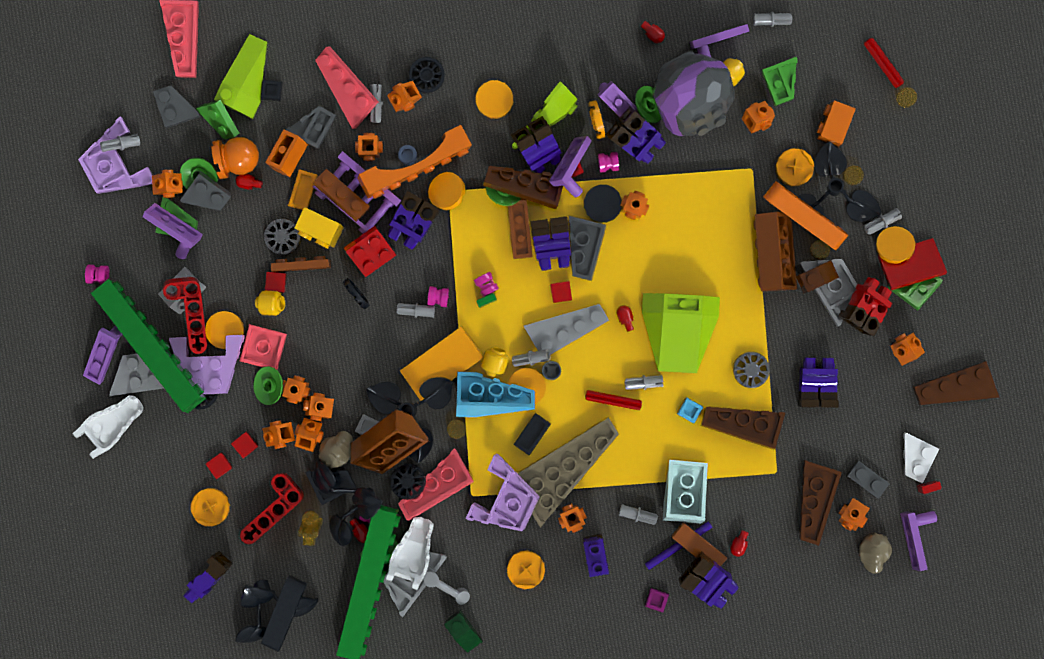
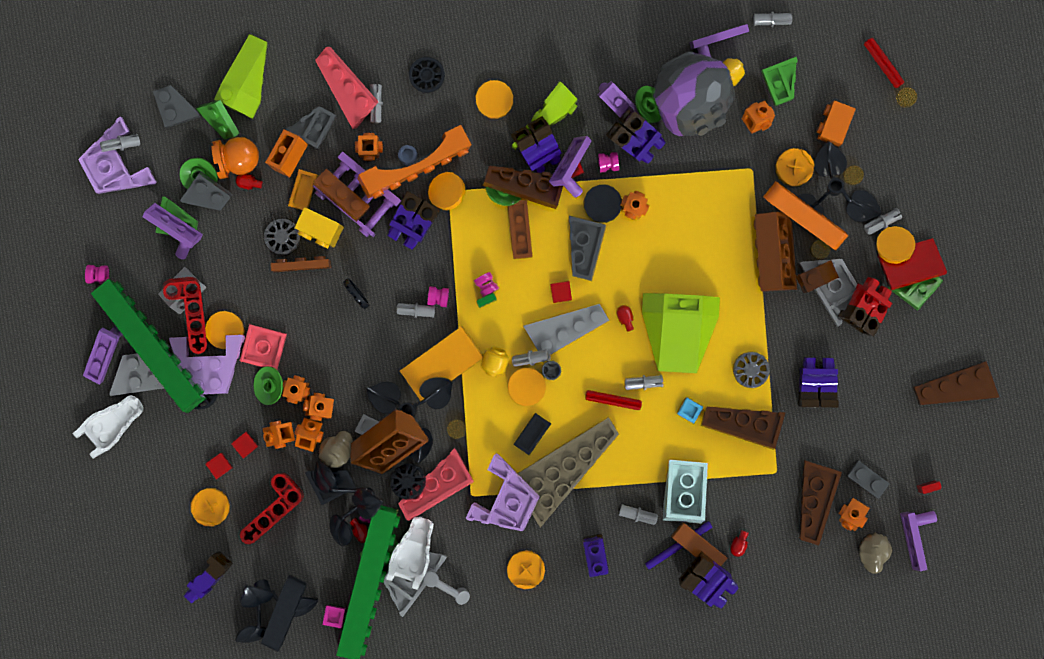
(167, 184): orange brick -> none
(182, 34): coral wing -> none
(270, 303): yellow head -> none
(271, 90): black tile -> none
(275, 281): red tile -> none
(310, 527): clear yellow hips -> none
(334, 616): none -> dark pink tile
(370, 251): red plate -> none
(404, 96): orange brick -> none
(463, 631): dark green slope -> none
(485, 396): medium azure wedge -> none
(555, 248): dark purple hips -> none
(576, 524): orange brick -> none
(596, 119): light orange tile -> none
(653, 32): red cylinder -> none
(656, 599): magenta tile -> none
(907, 348): orange brick -> none
(917, 457): white wing -> none

